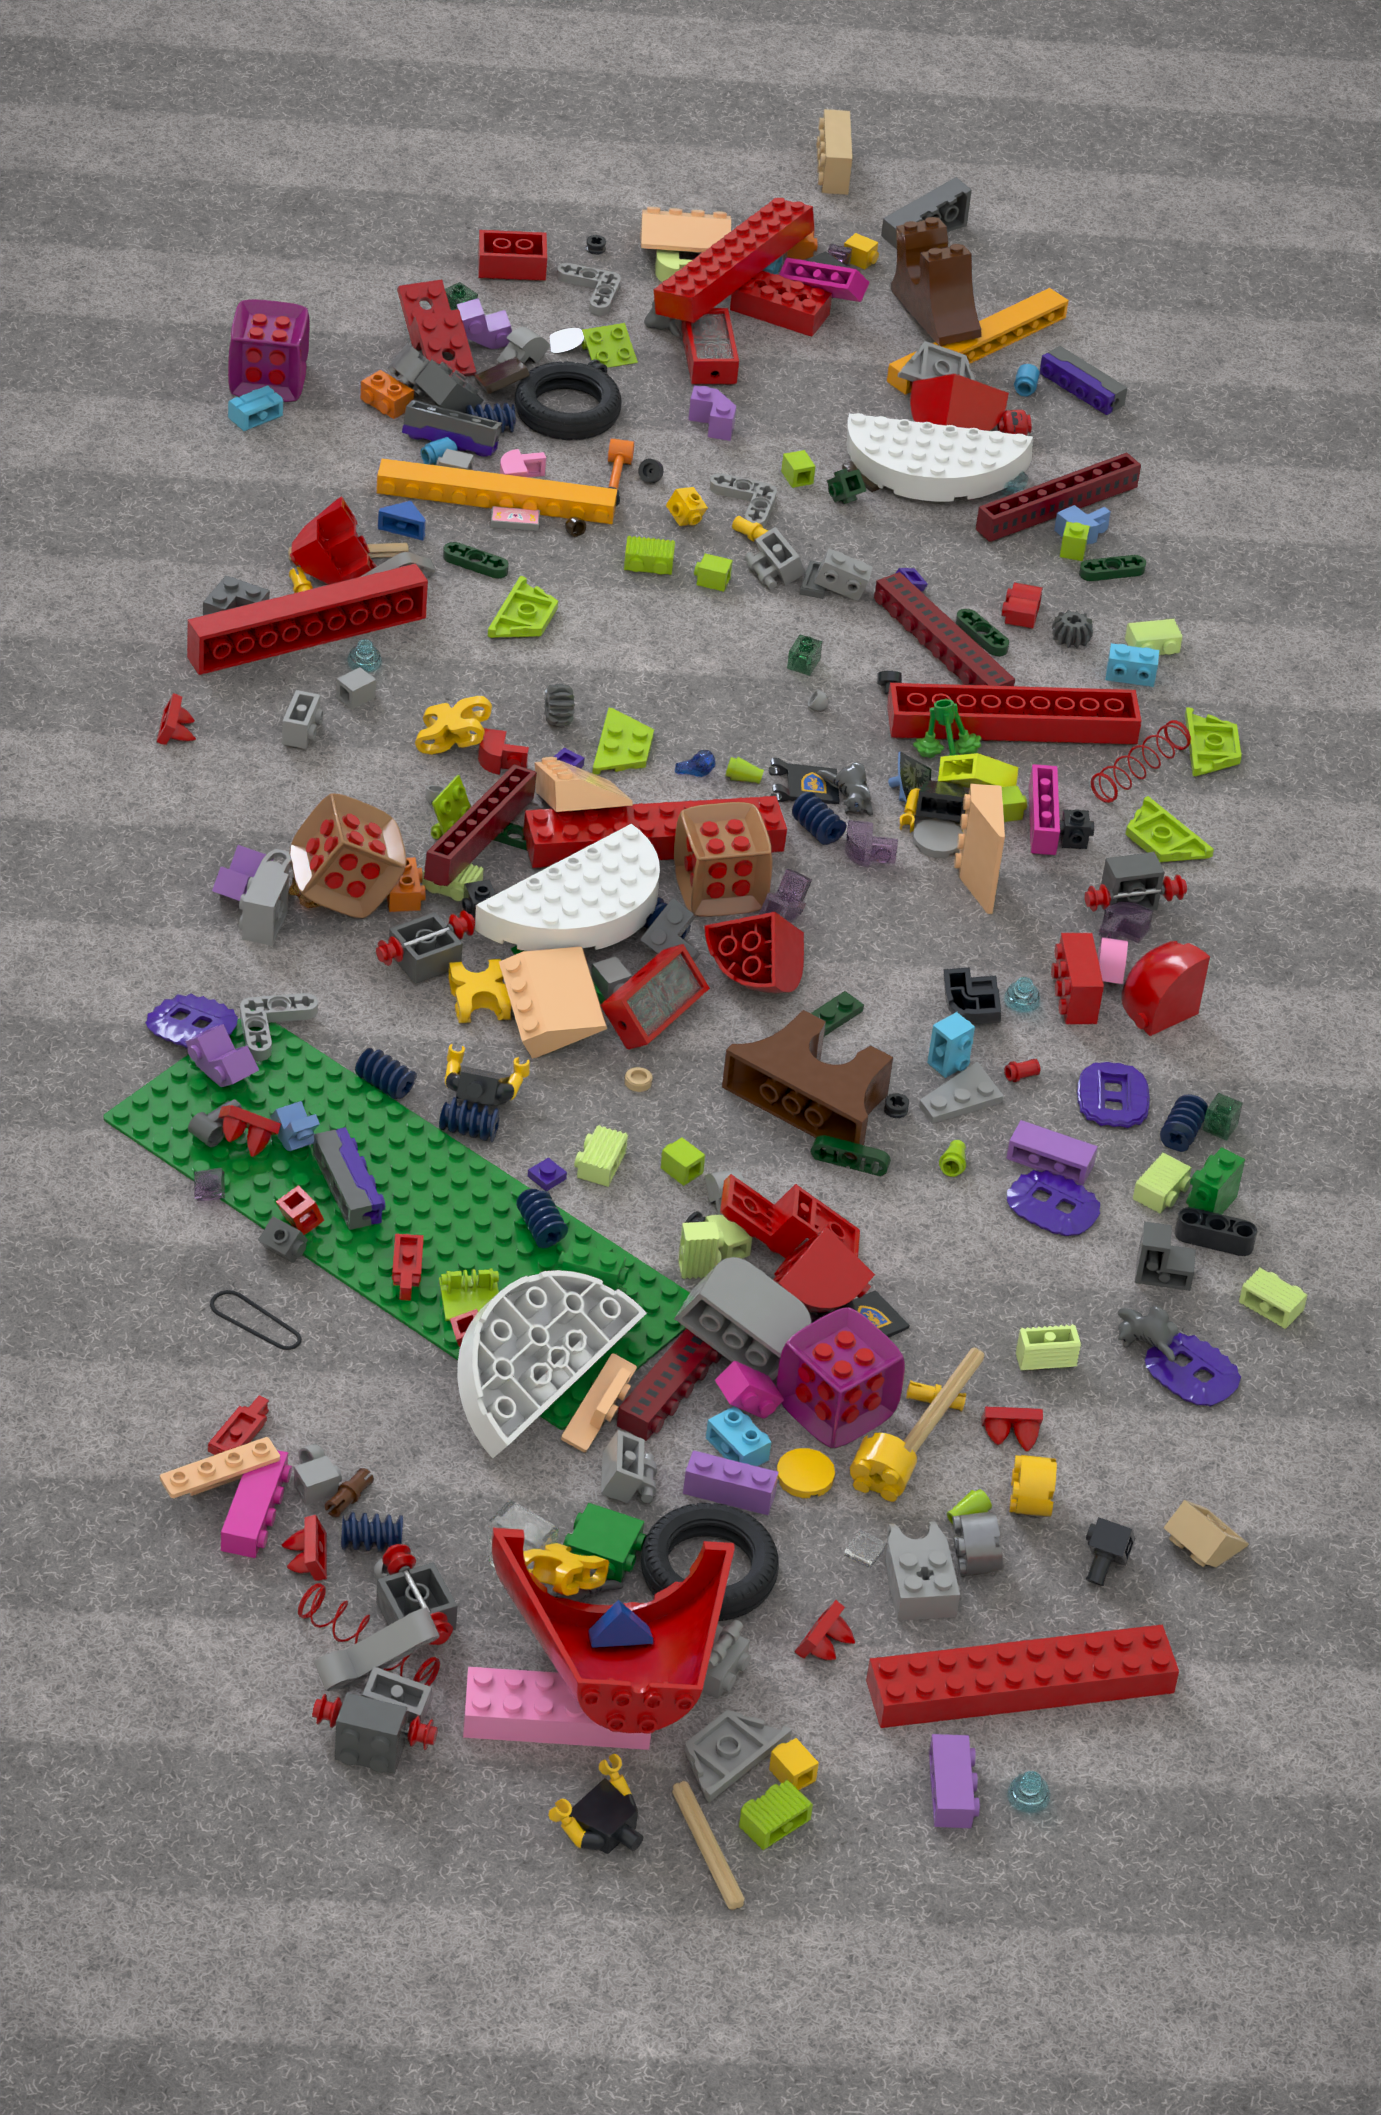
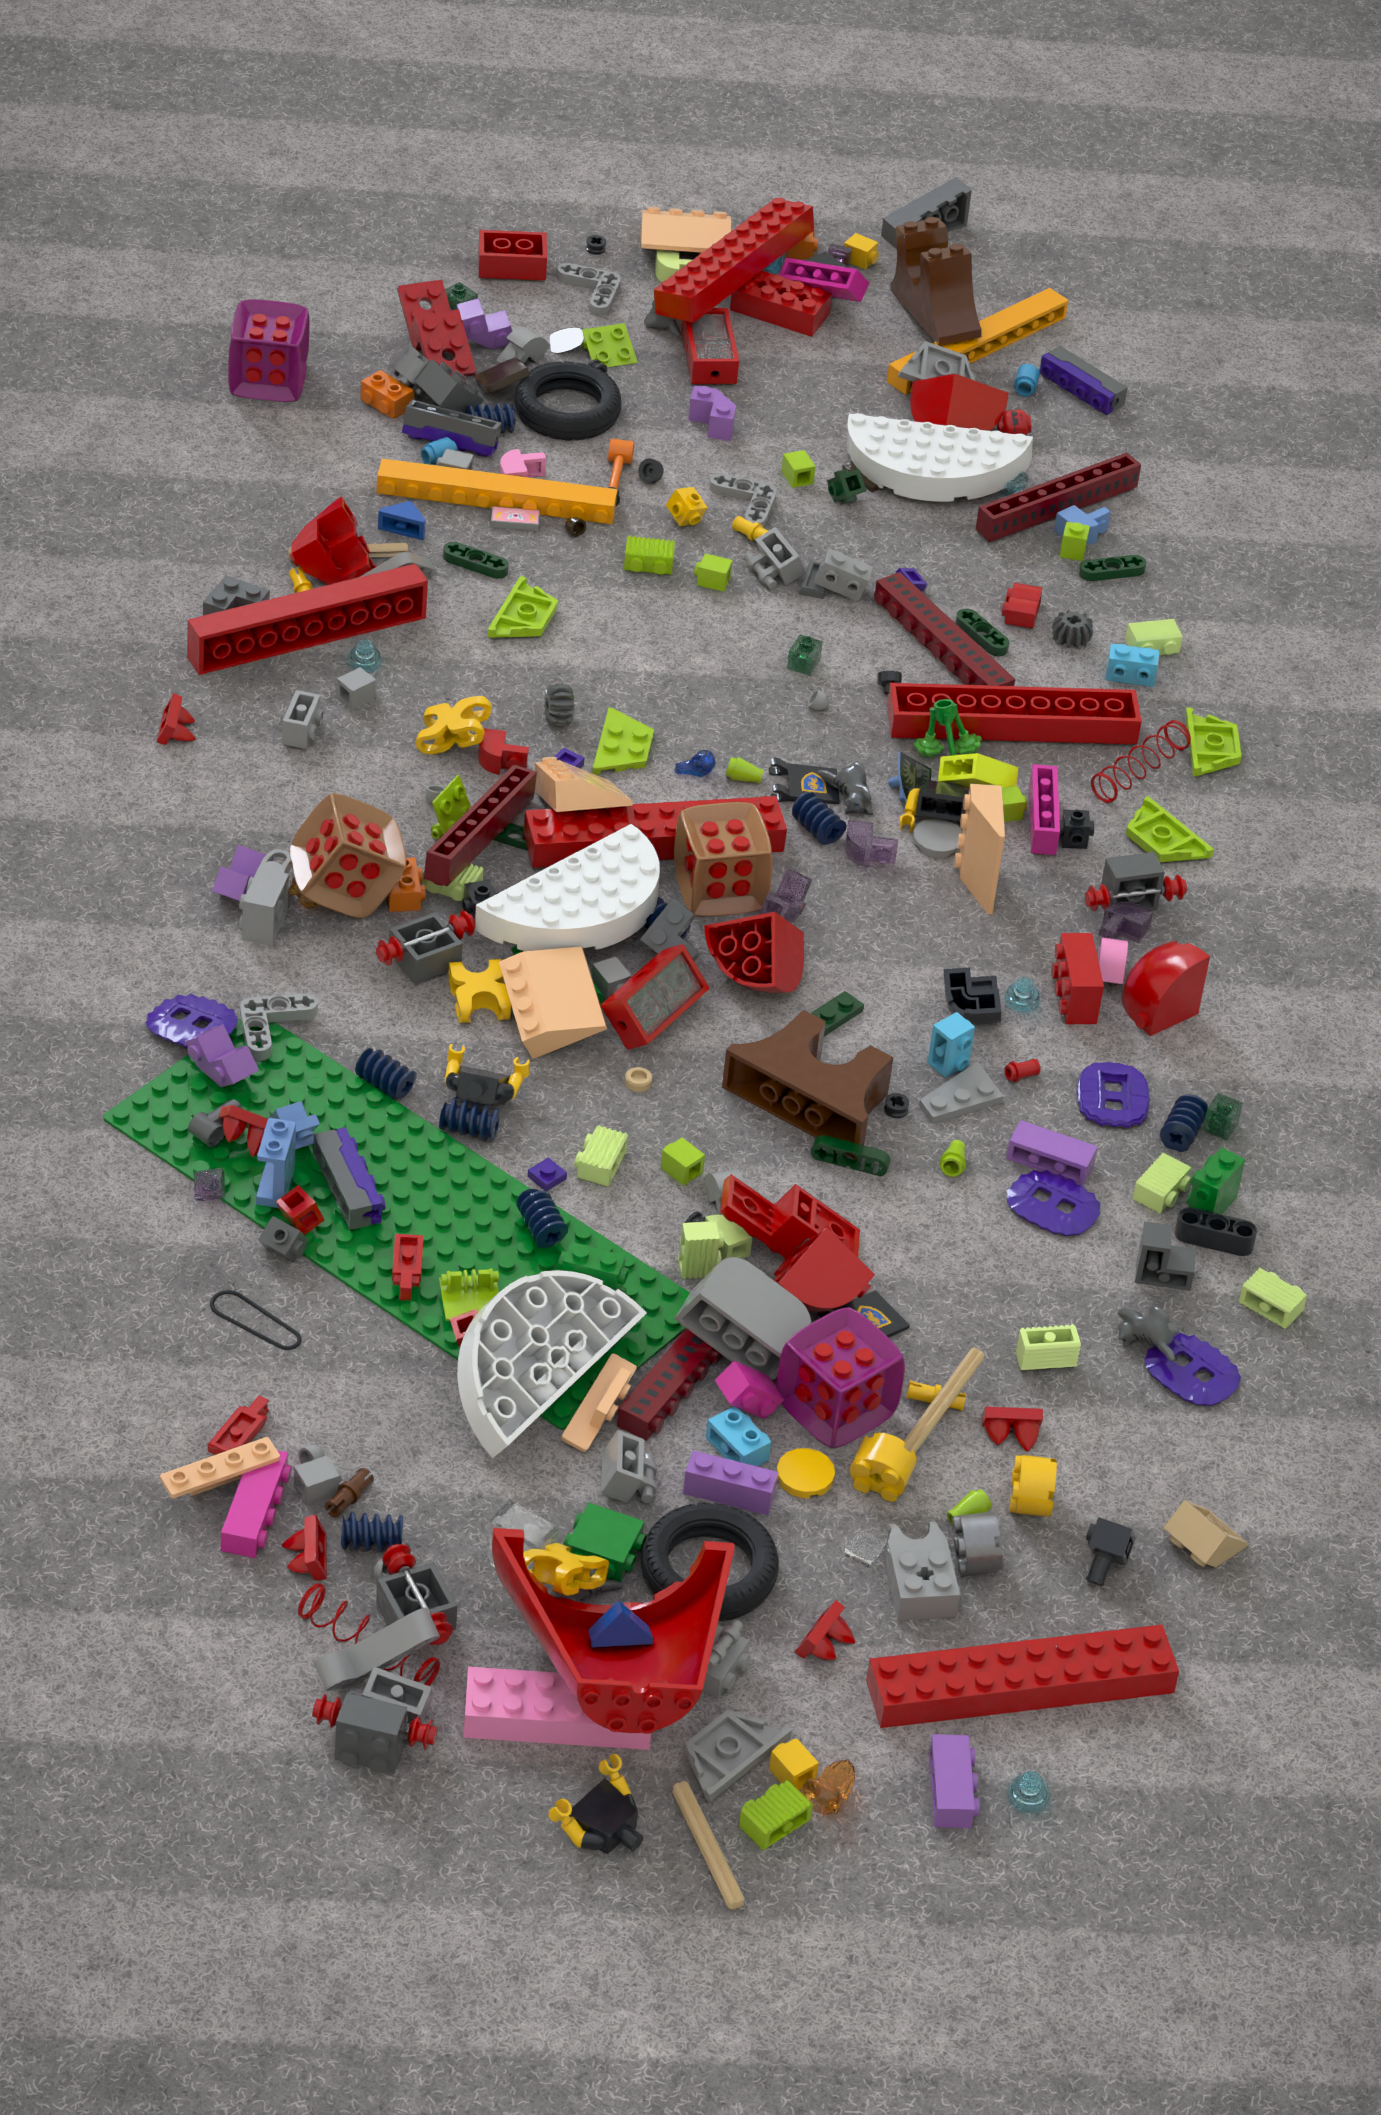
(255, 408): medium azure brick -> none
(279, 1154): none -> medium blue panel
(831, 1788): none -> clear orange piece
(834, 152): tan brick -> none

